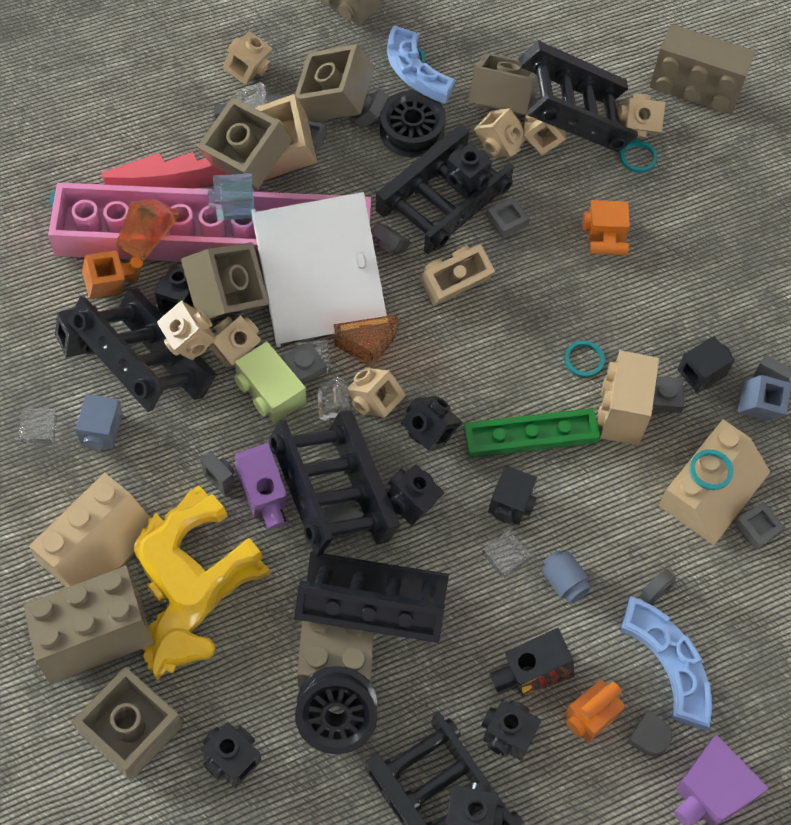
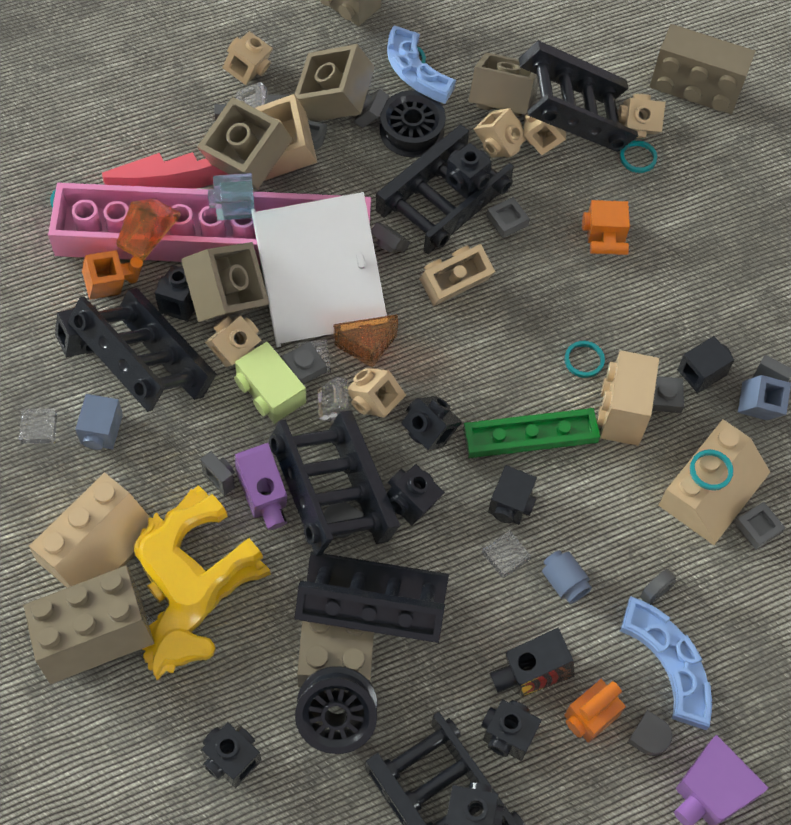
(128, 723): dark tan brick -> none
(186, 331): tan brick -> none

